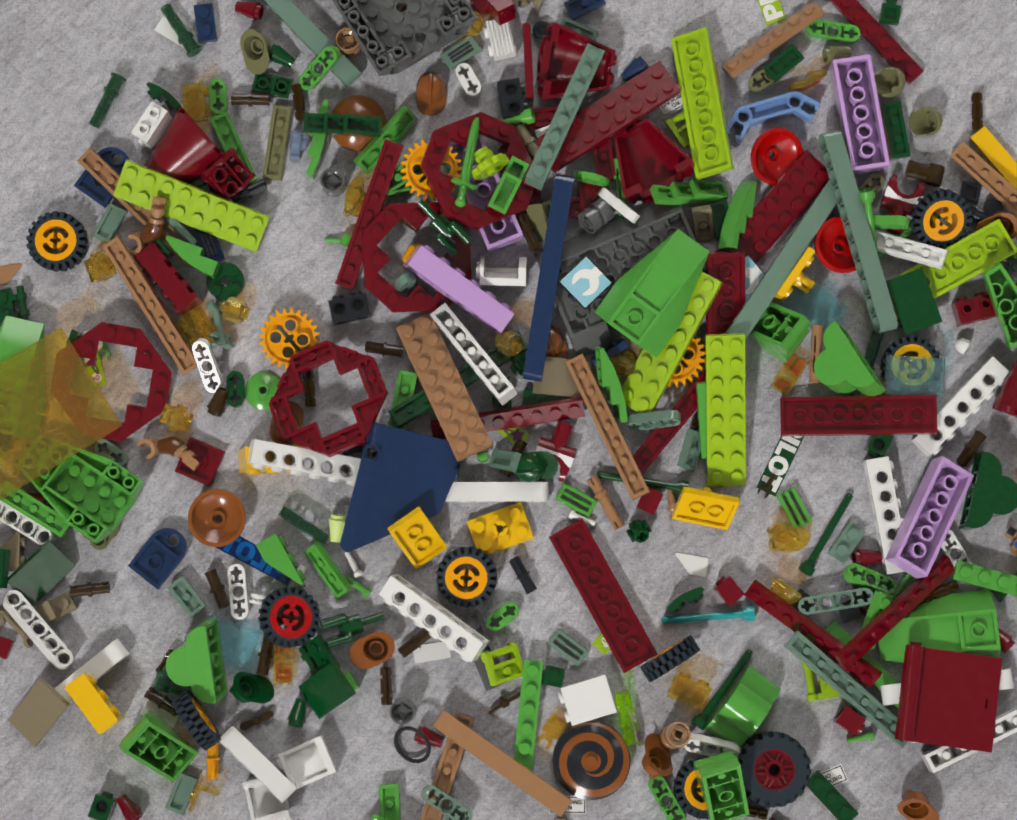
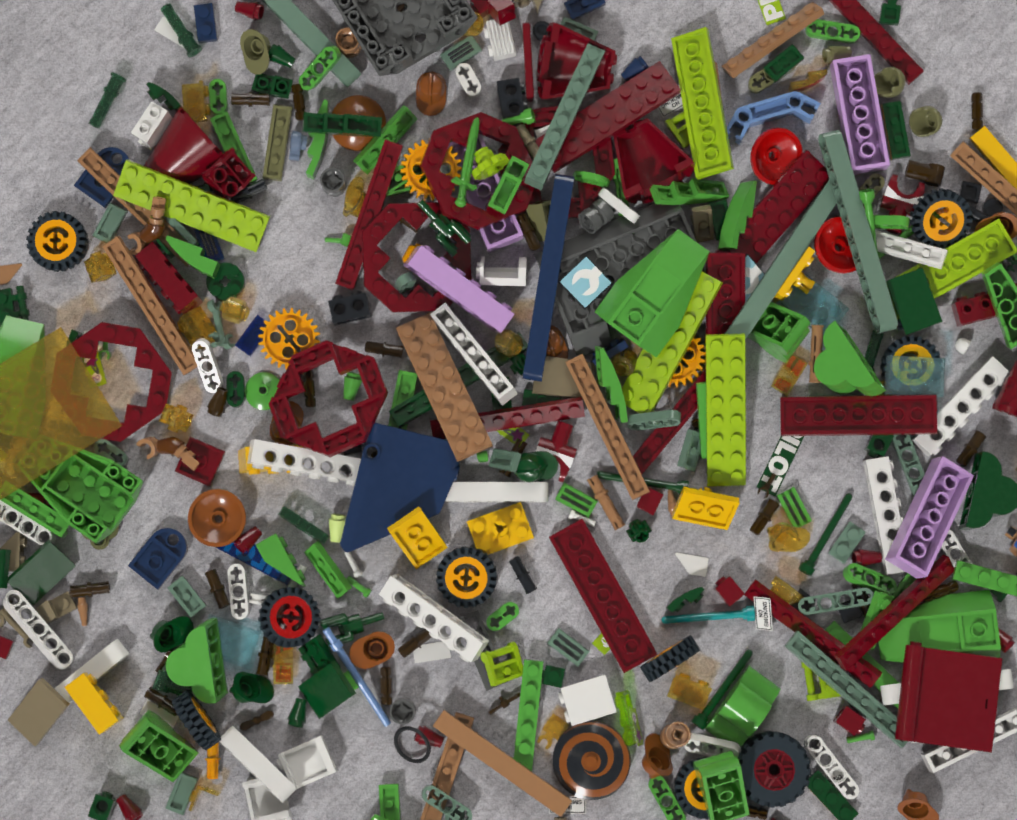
(82, 609): none -> medium nougat piece
(171, 633): none -> dark green piece
(247, 539): none -> dark red cone
(249, 340): none -> clear blue tile
(336, 645): none -> medium blue bar
(352, 383): none -> bright green cone
(763, 614): none -> white sticker
(764, 517): none -> dark brown axle
(833, 765): none -> white beam
(907, 465): none -> sand green beam

